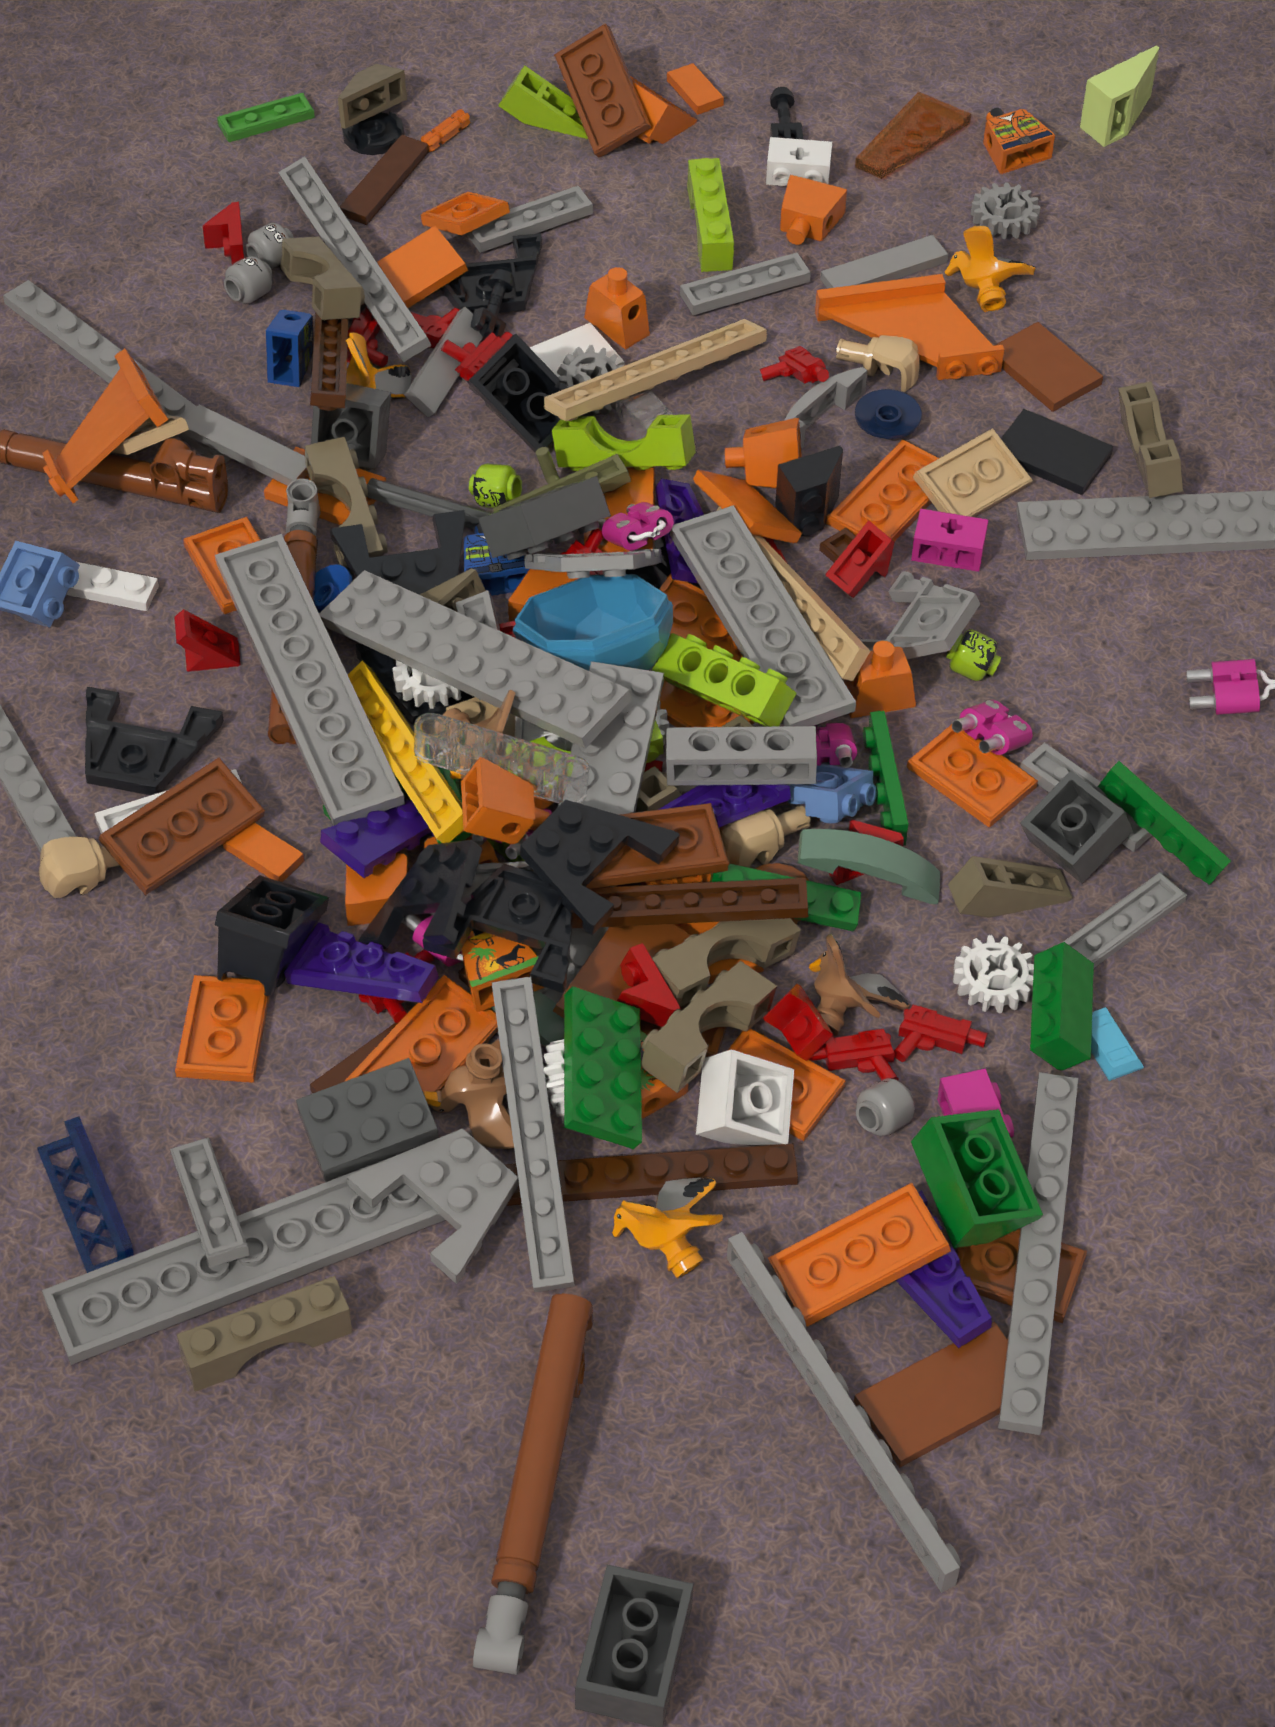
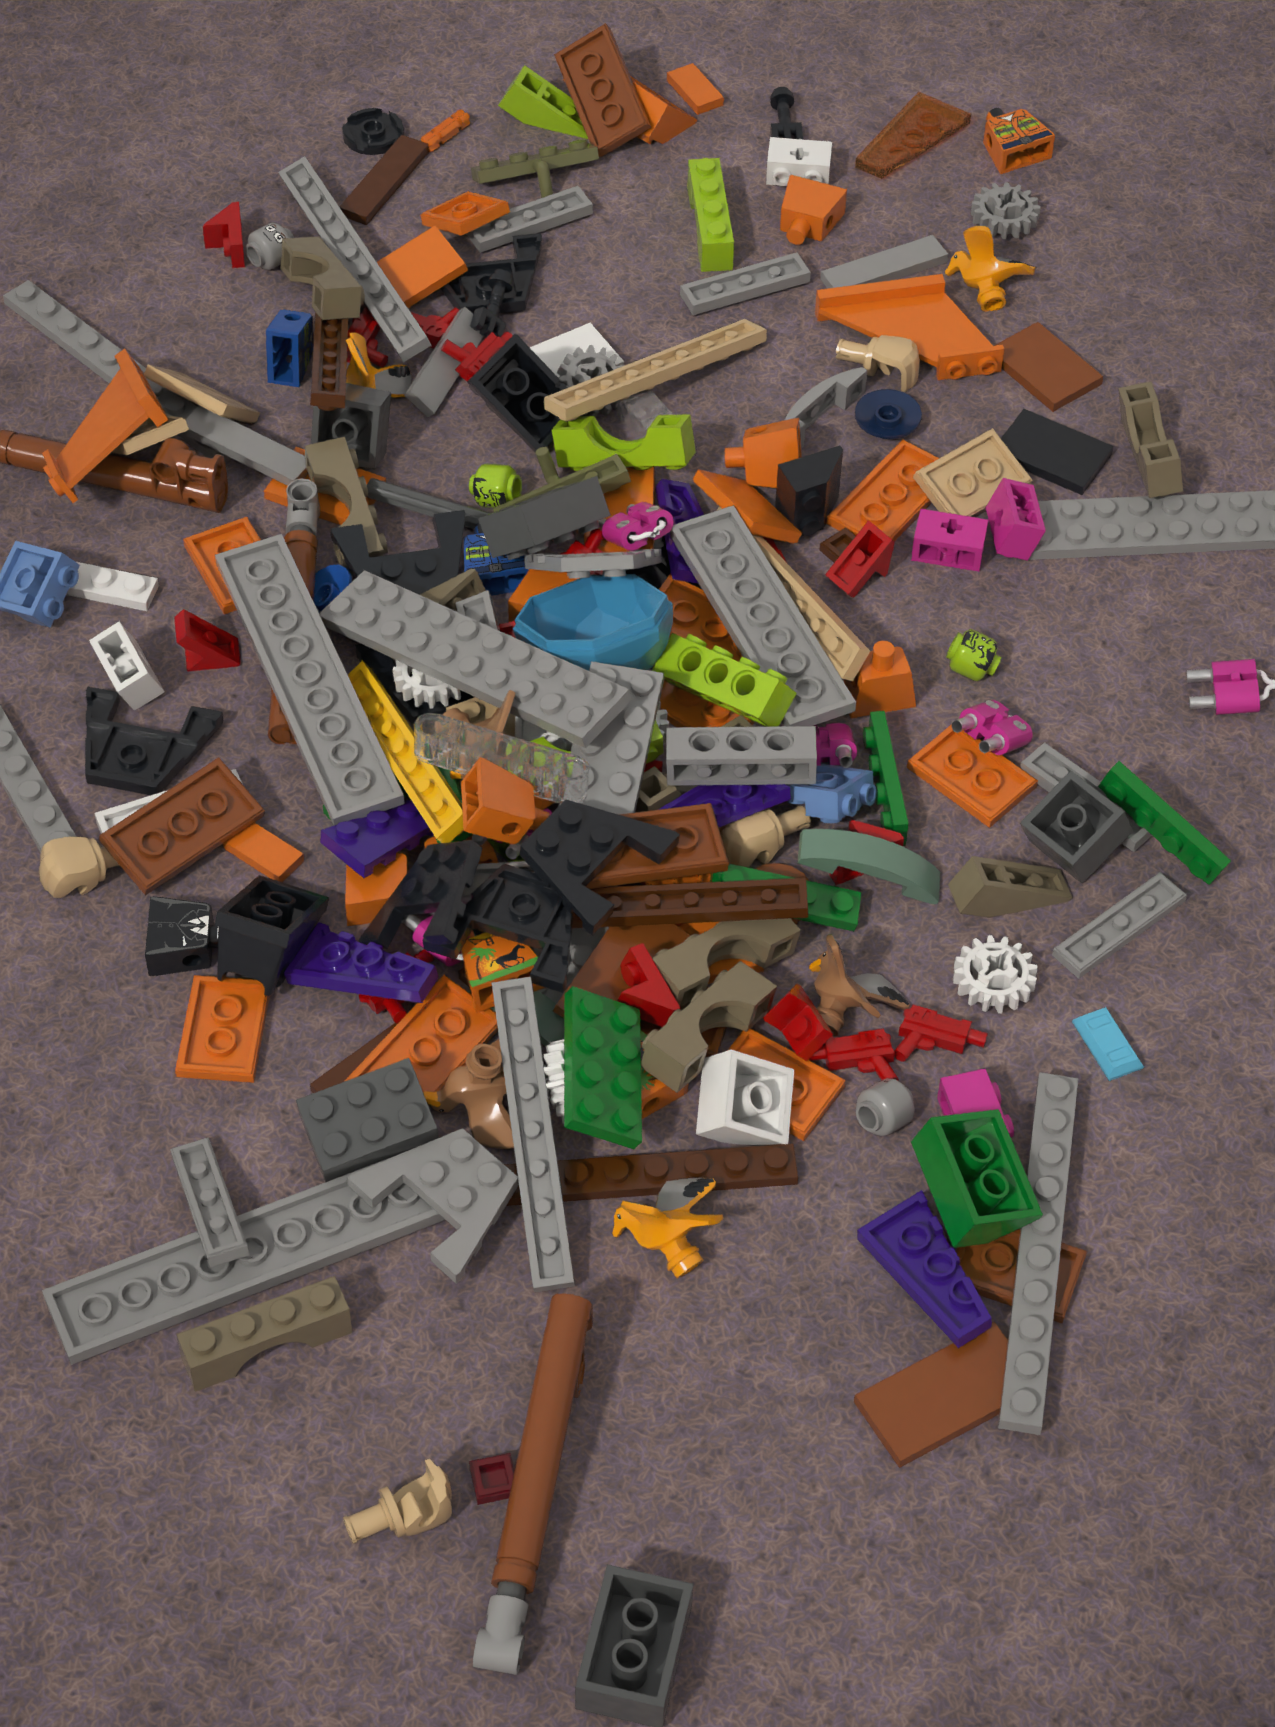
(100, 1193): clear blue fence -> none
(126, 666): none -> white brick
(179, 936): none -> black torso
(201, 394): none -> tan tile
(248, 280): light grey head -> none
(265, 117): bright green tile -> none
(371, 93): dark tan slope -> none
(409, 1511): none -> tan piece
(492, 1478): none -> dark red tile
(522, 164): none -> olive plate
(618, 308): orange torso -> none
(799, 364): red piece -> none
(849, 1420): light grey plate -> none
(859, 1254): orange tile -> none
(933, 617): light grey wing -> none
(1015, 519): none -> dark pink brick
(1062, 1006): green brick -> none
(1118, 97): yellowish green slope -> none

